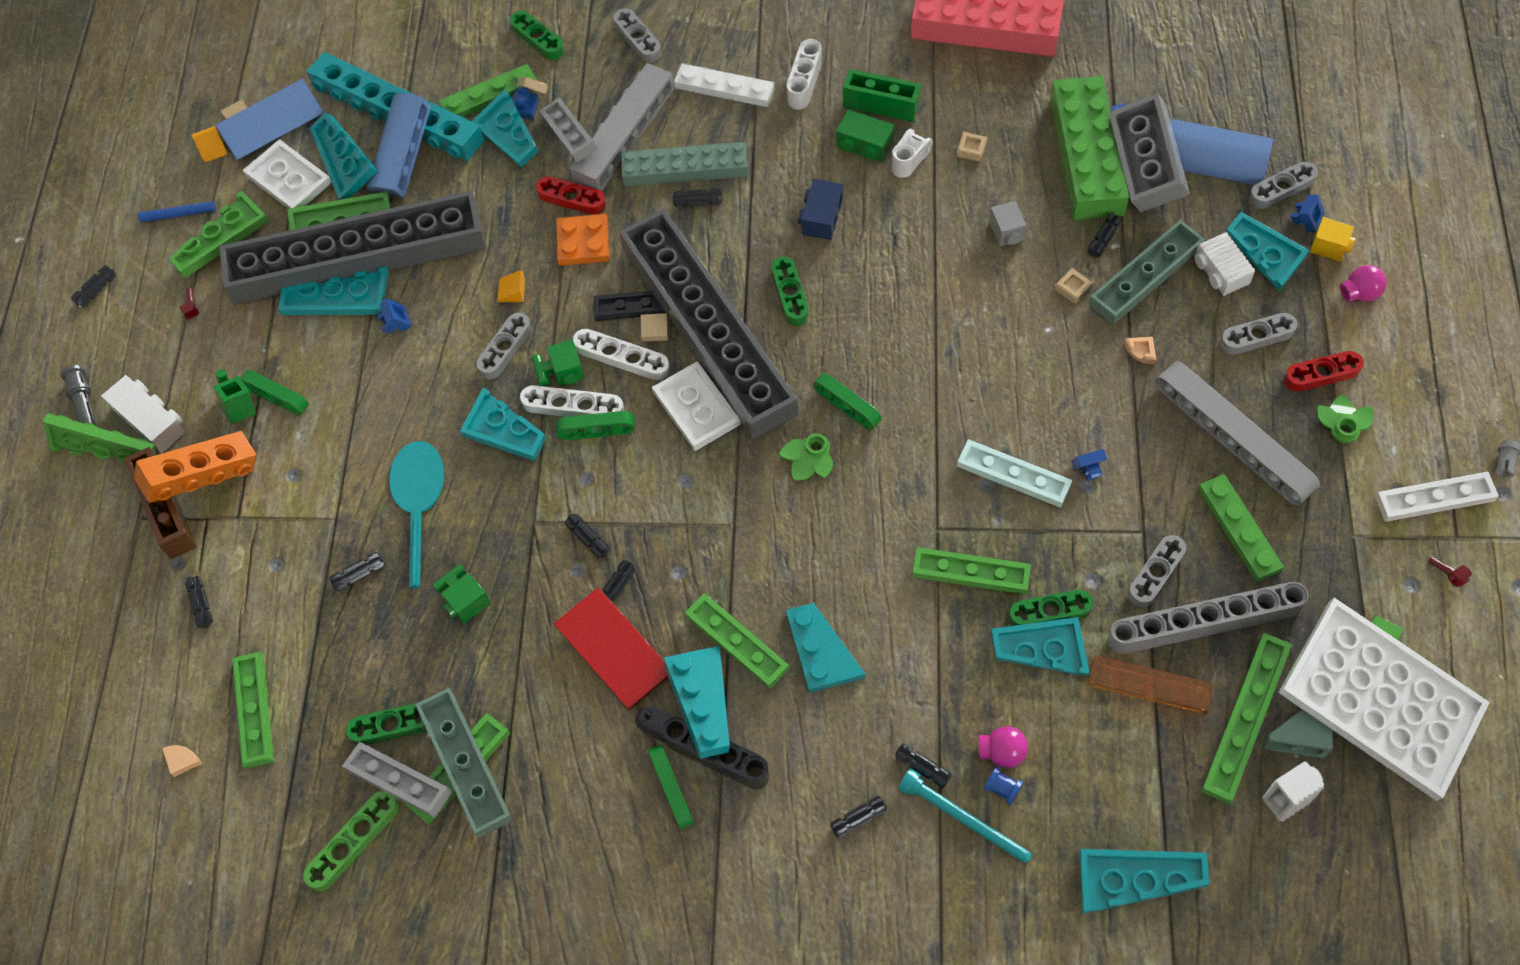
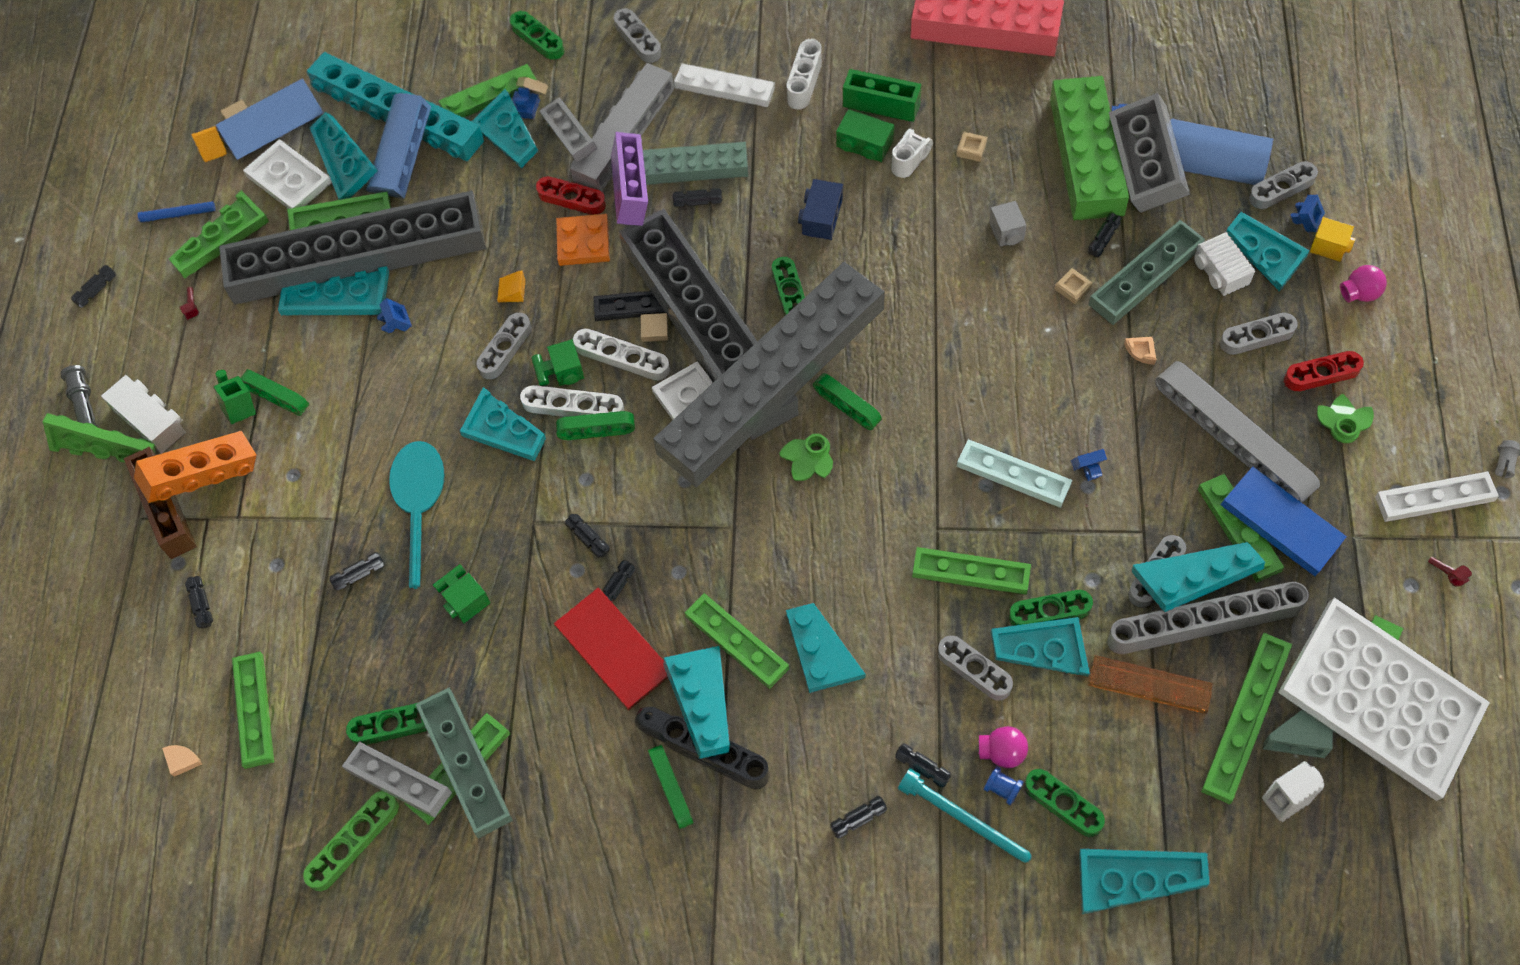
(629, 179): none -> medium lavender brick
(769, 374): none -> dark grey brick
(973, 655): none -> light grey beam
(1062, 789): none -> green beam
(1192, 575): none -> teal wing
(1283, 521): none -> blue tile

